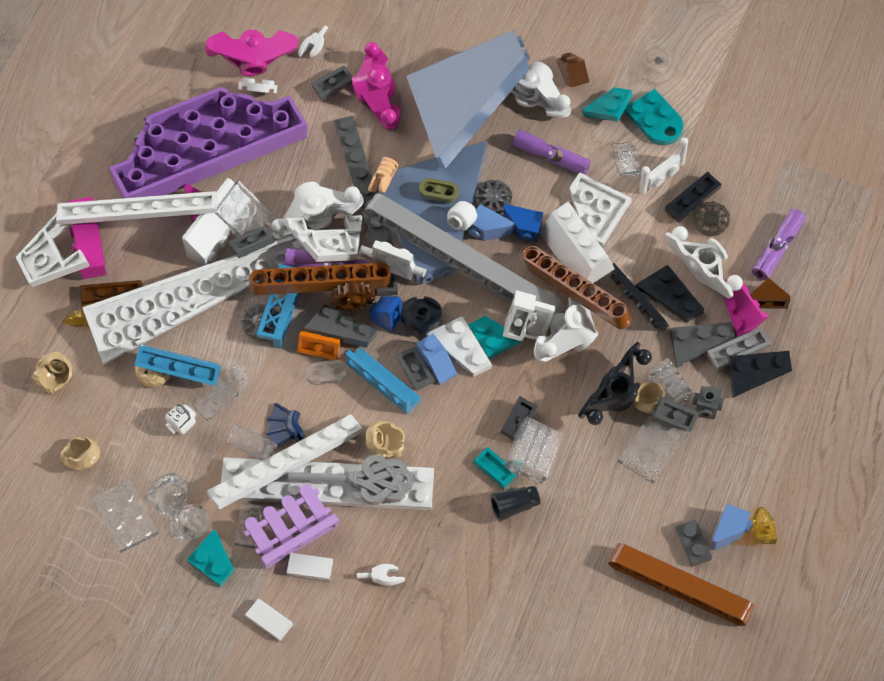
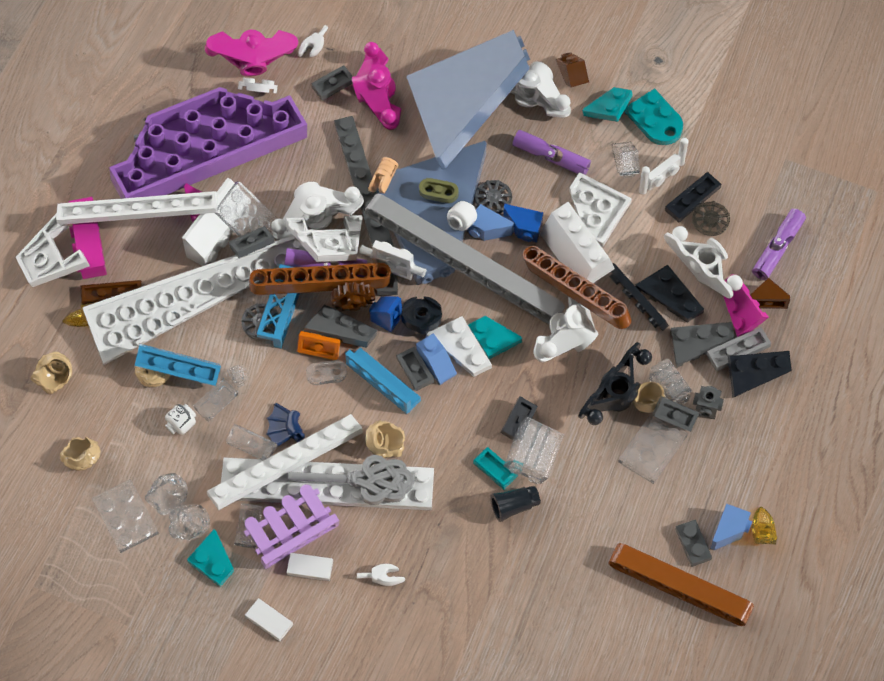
(525, 308): white brick -> none

